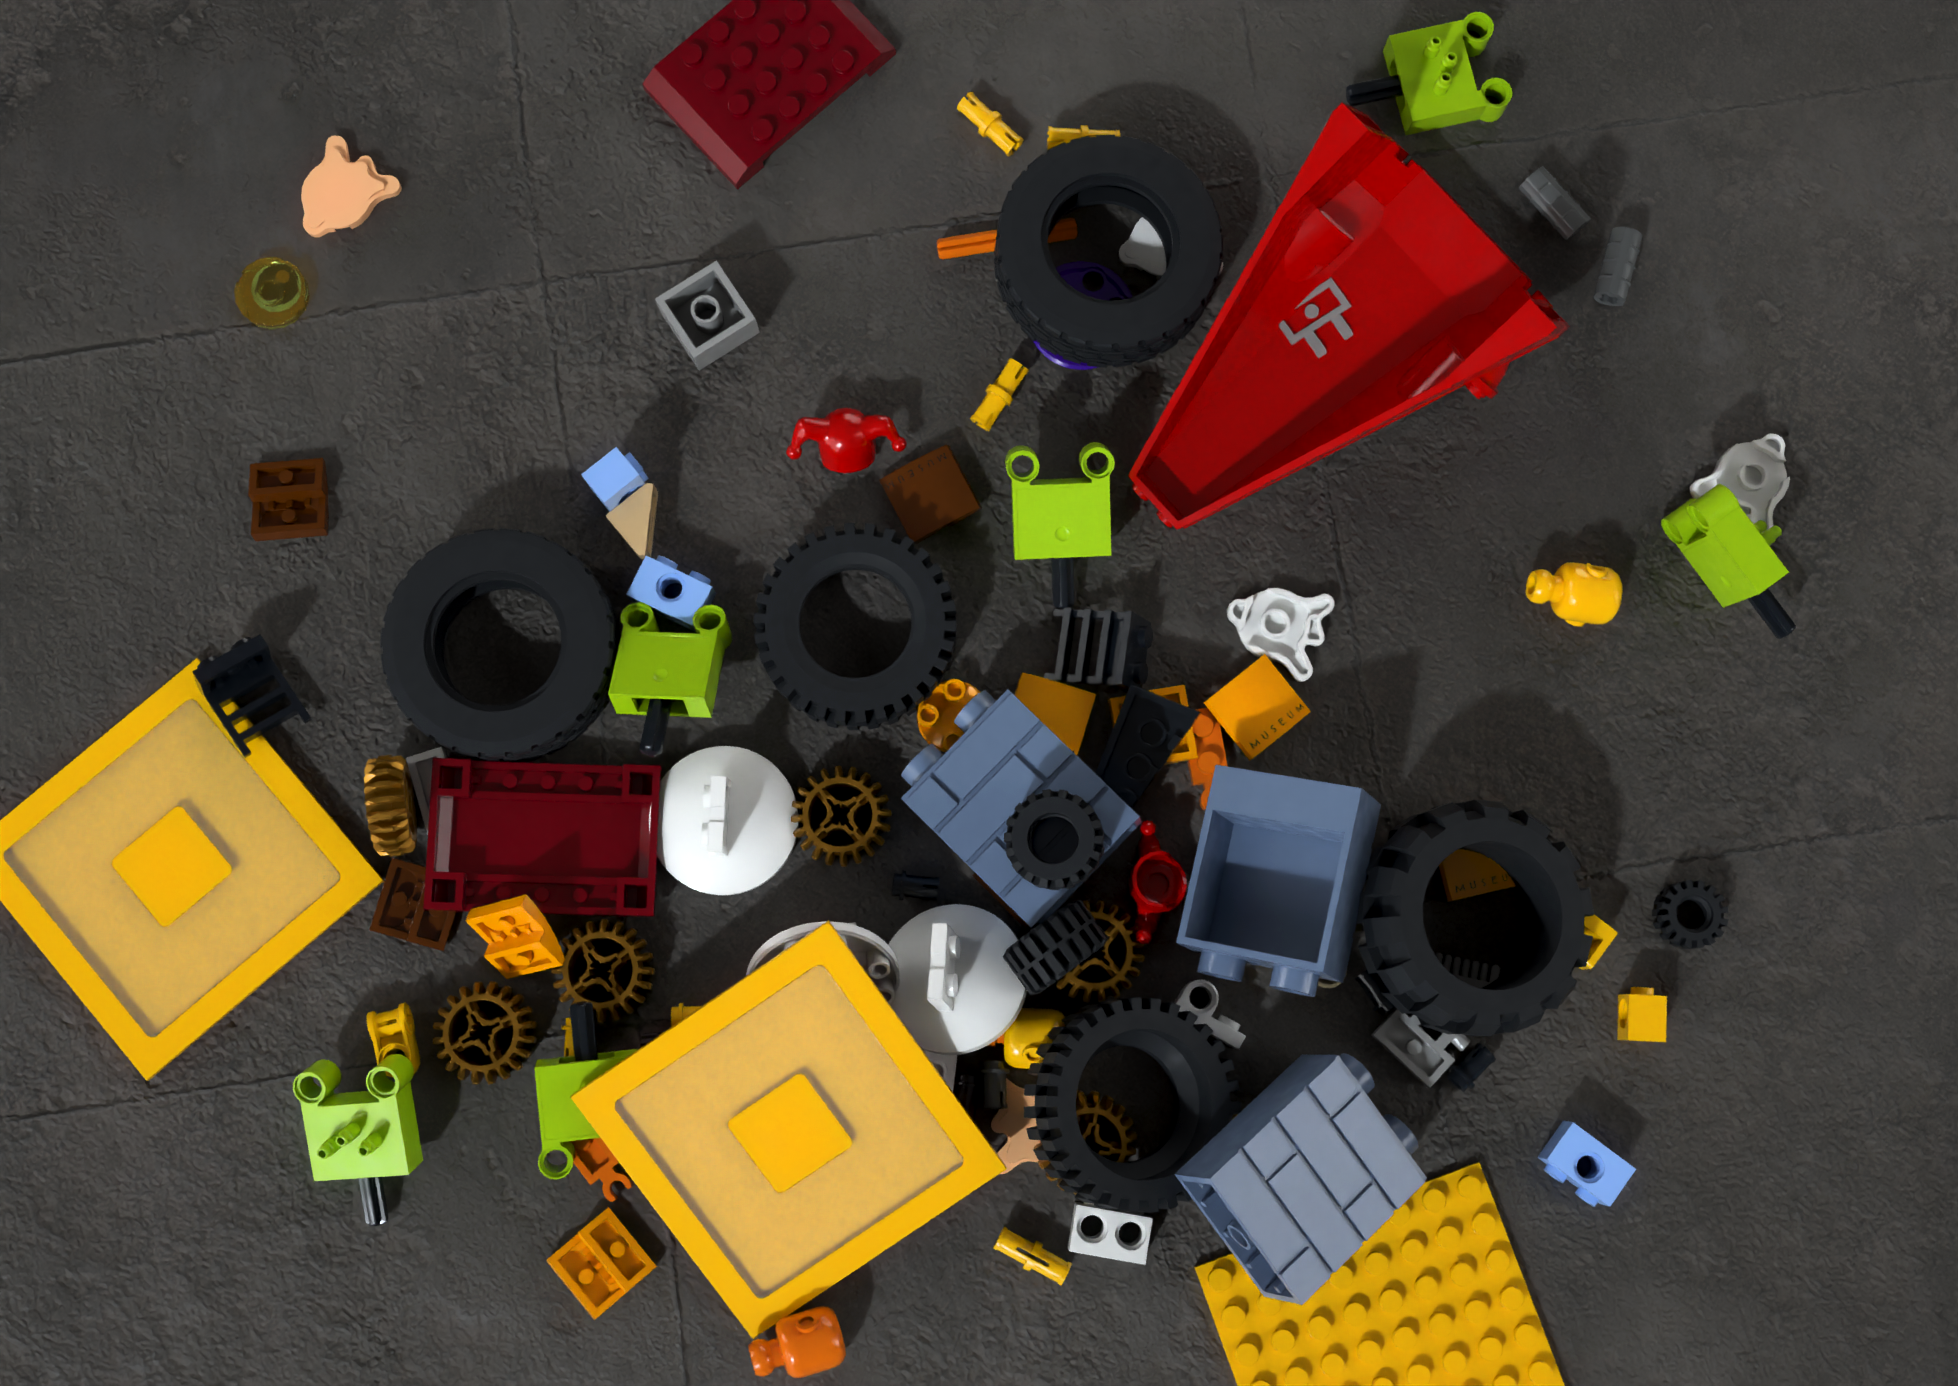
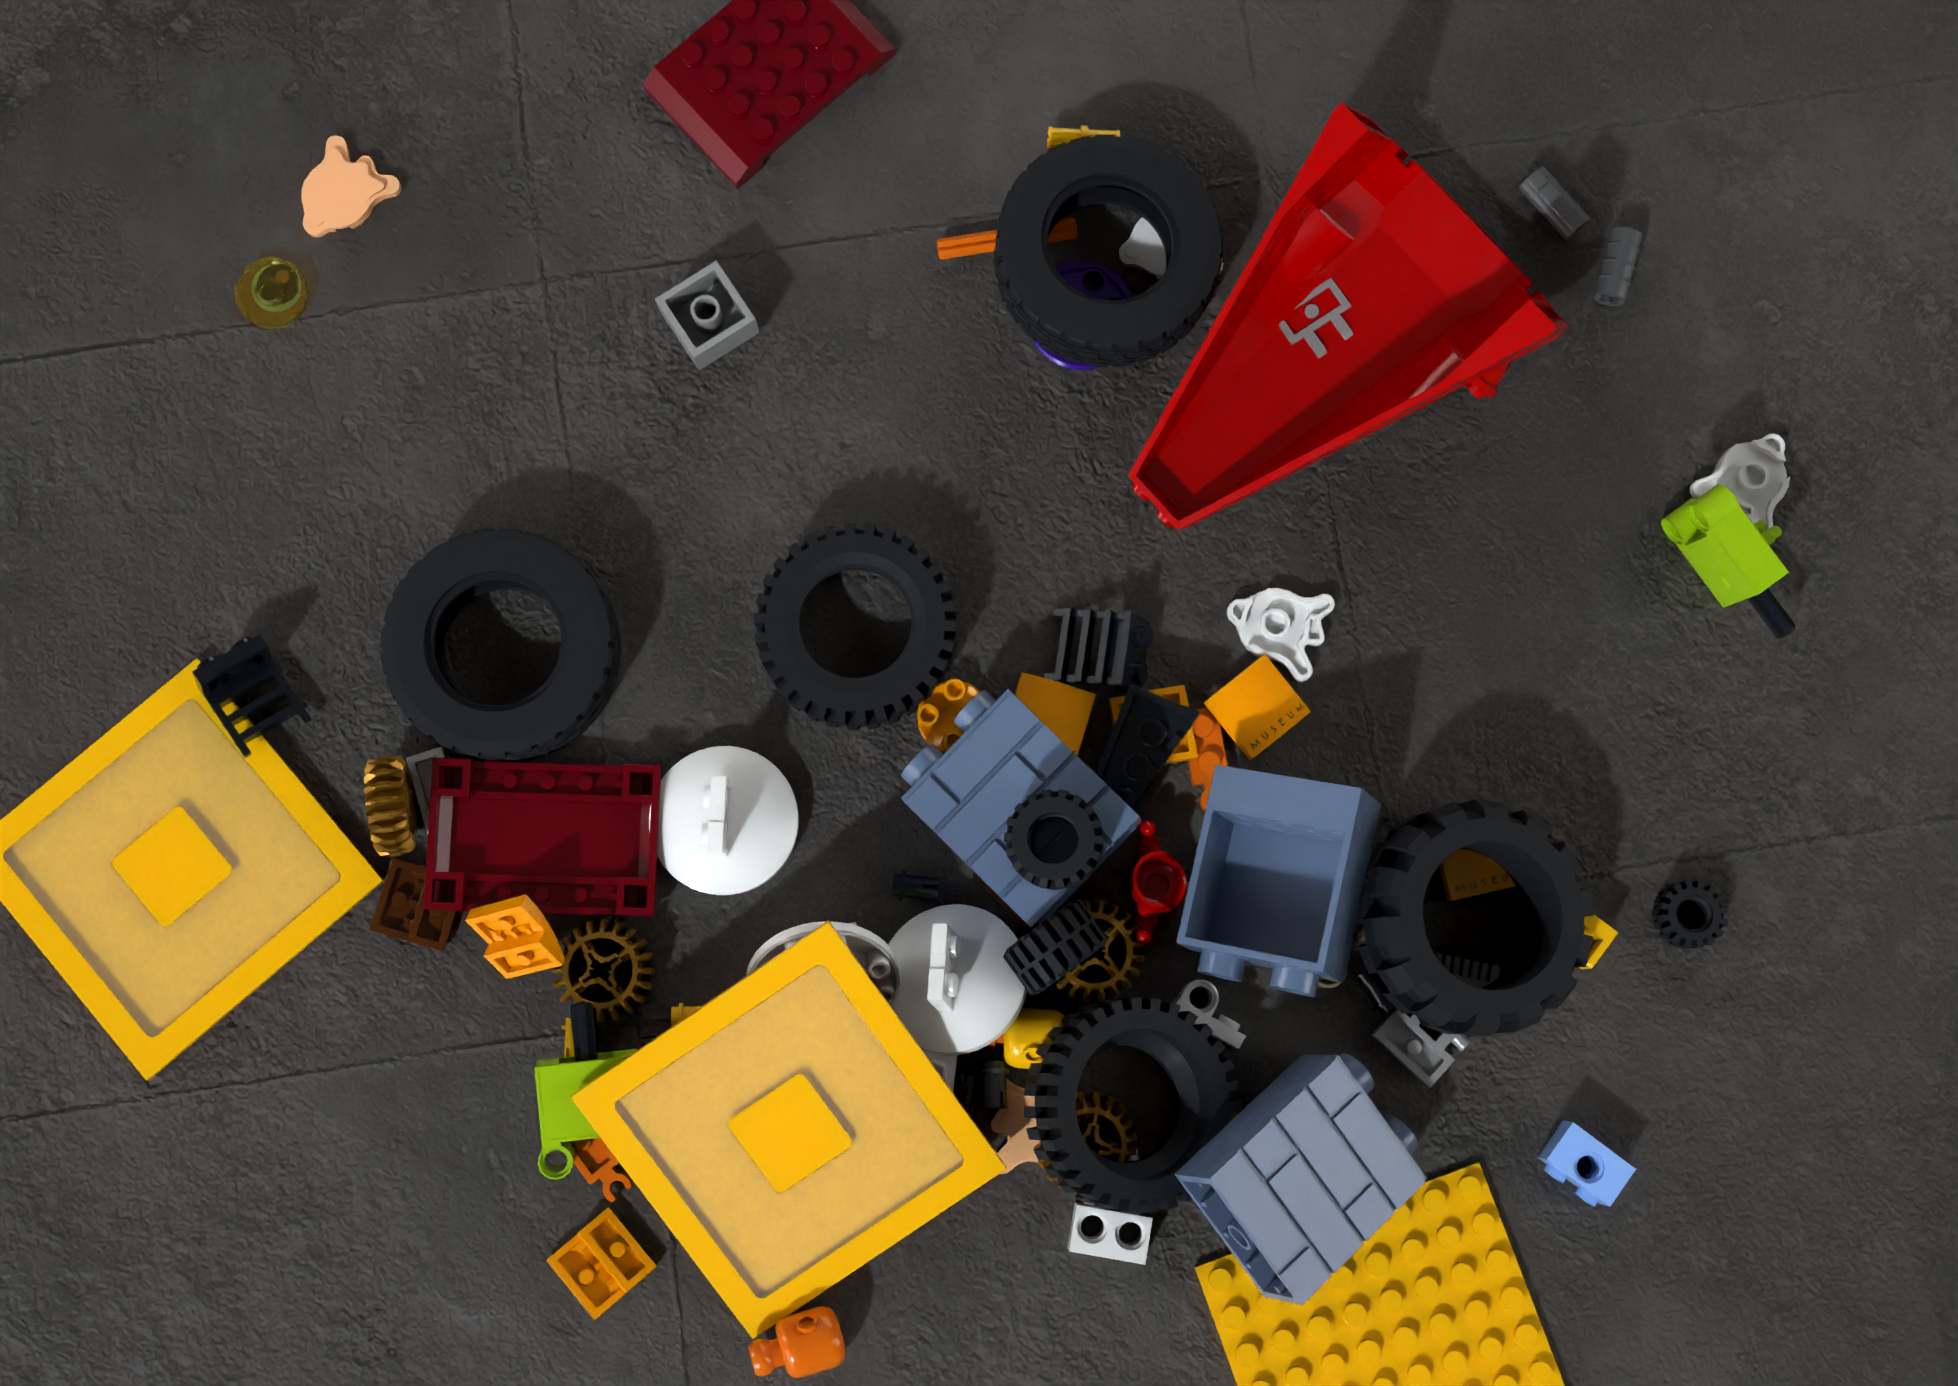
(289, 499): reddish brown slope -> none
(361, 1131): lime piece -> none
(395, 1036): yellow piece -> none
(478, 1017): pearl gold gear -> none
(615, 478): light blue brick -> none
(636, 519): tan slope -> none
(656, 576): light blue brick -> none
(667, 671): lime piece -> none
(845, 438): red piece -> none
(854, 804): pearl gold gear -> none
(930, 493): reddish brown slope -> none
(990, 124): yellow pin -> none
(999, 394): yellow pin -> none
(1056, 1269): yellow pin -> none
(1061, 516): lime piece -> none
(1434, 77): lime piece -> none
(1471, 1067): black pin -> none
(1578, 592): yellow piece -> none
(1642, 1016): yellow brick -> none

